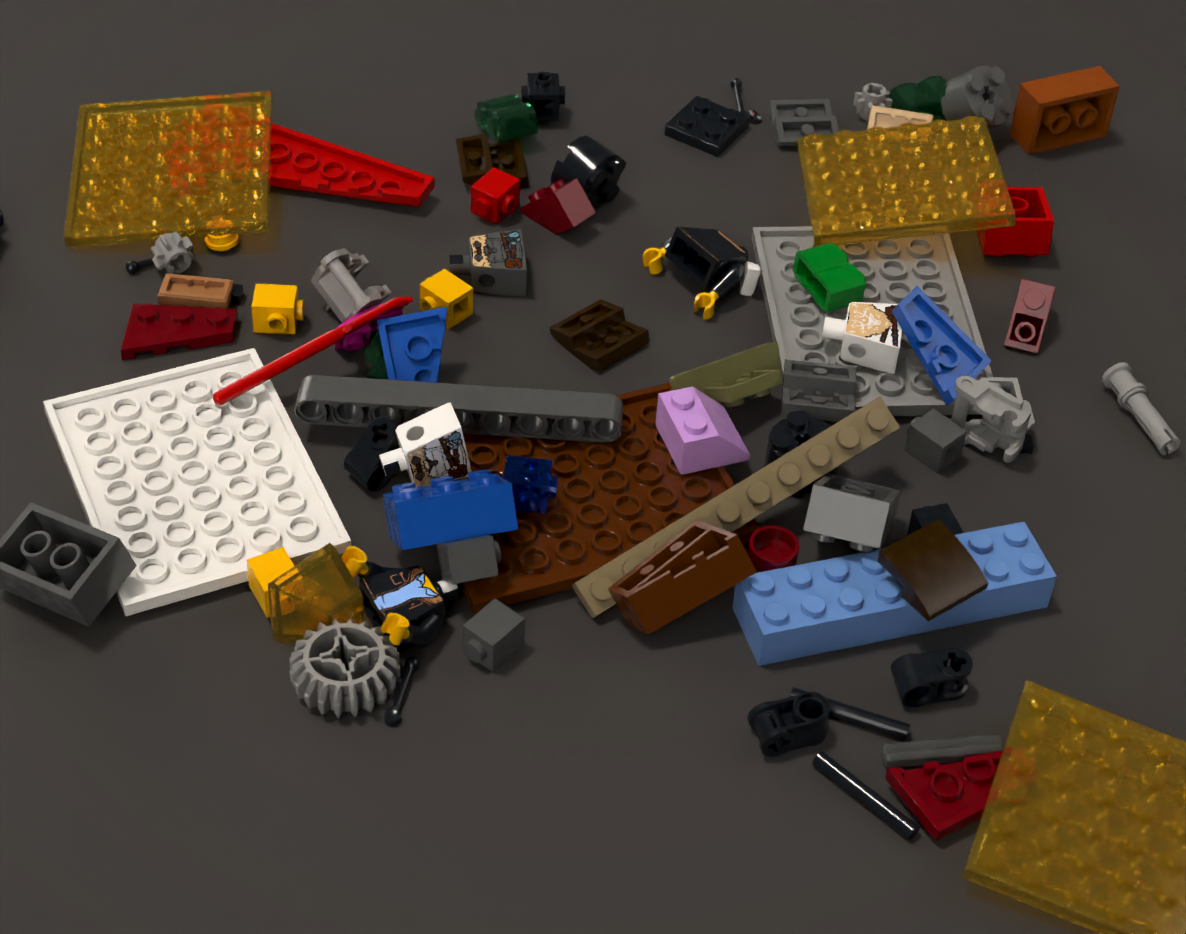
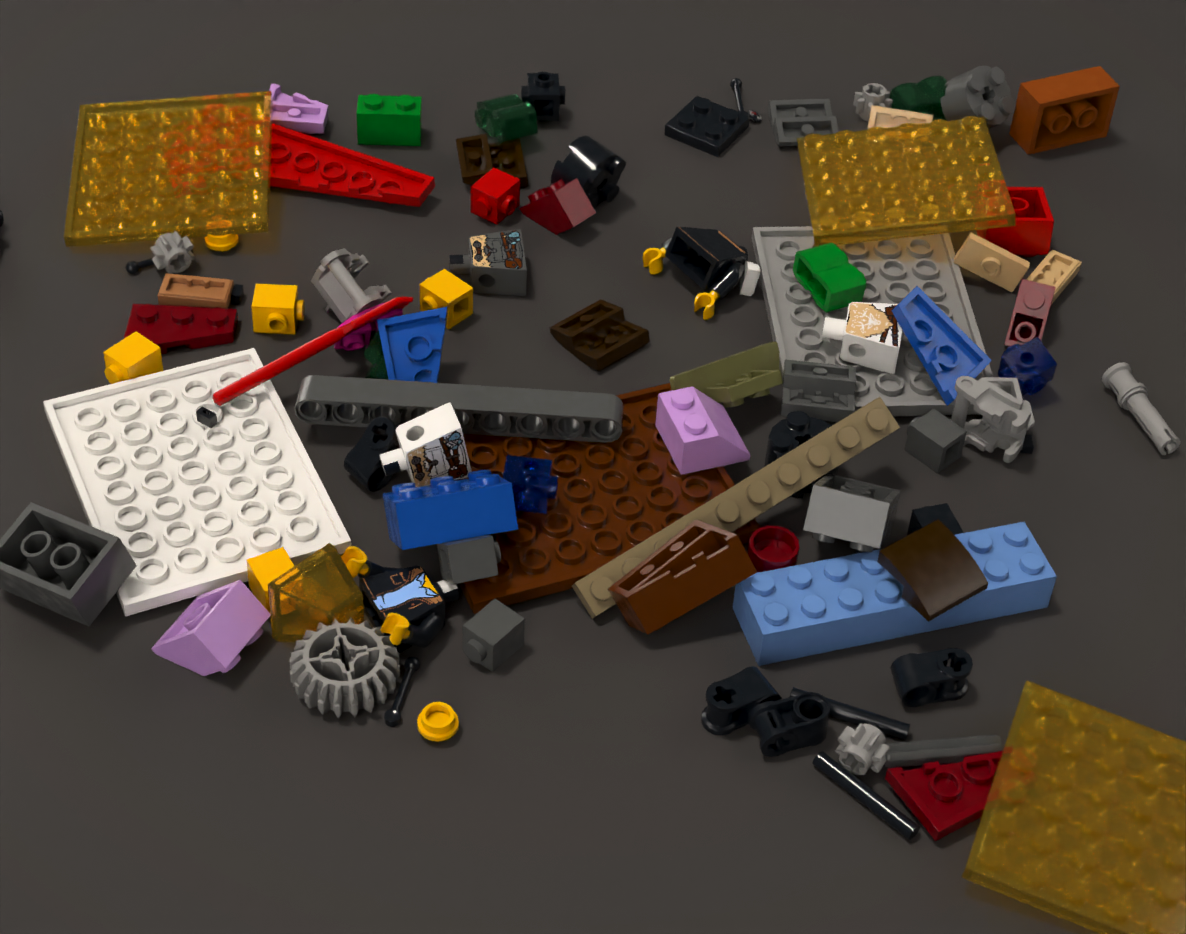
(132, 358): none -> yellow brick
(206, 417): none -> black piece
(214, 630): none -> lavender slope
(298, 112): none -> lavender wing
(389, 120): none -> green brick
(437, 722): none -> yellow plate
(734, 698): none -> black piece
(862, 749): none -> light grey gear
(991, 262): none -> tan plate
(1029, 364): none -> clear blue brick
(1056, 271): none -> tan plate

